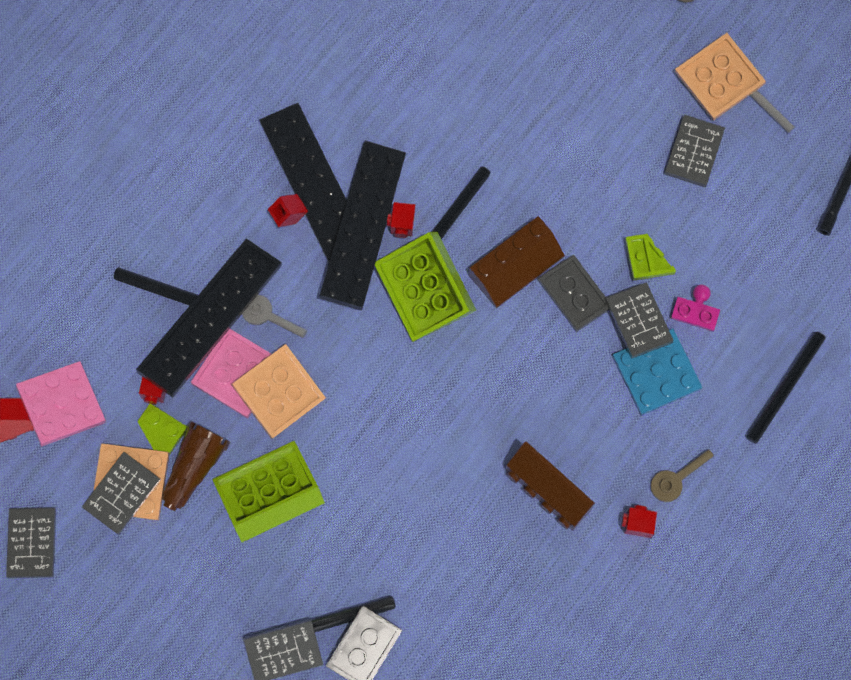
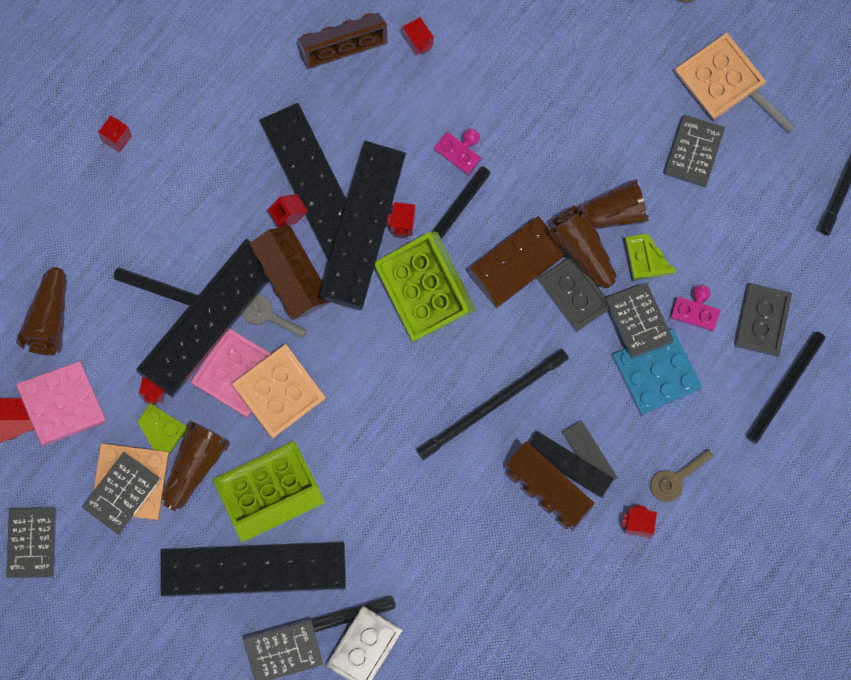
(44, 318): none -> reddish brown cone
(115, 133): none -> red brick
(253, 569): none -> black plate
(289, 271): none -> reddish brown slope
(343, 40): none -> reddish brown slope
(418, 36): none -> red brick
(436, 443): none -> black piece
(458, 152): none -> dark pink plate
(572, 465): none -> black plate
(581, 240): none -> reddish brown cone
(586, 447): none -> dark grey tile
(618, 207): none -> reddish brown cone
(763, 319): none -> dark grey tile

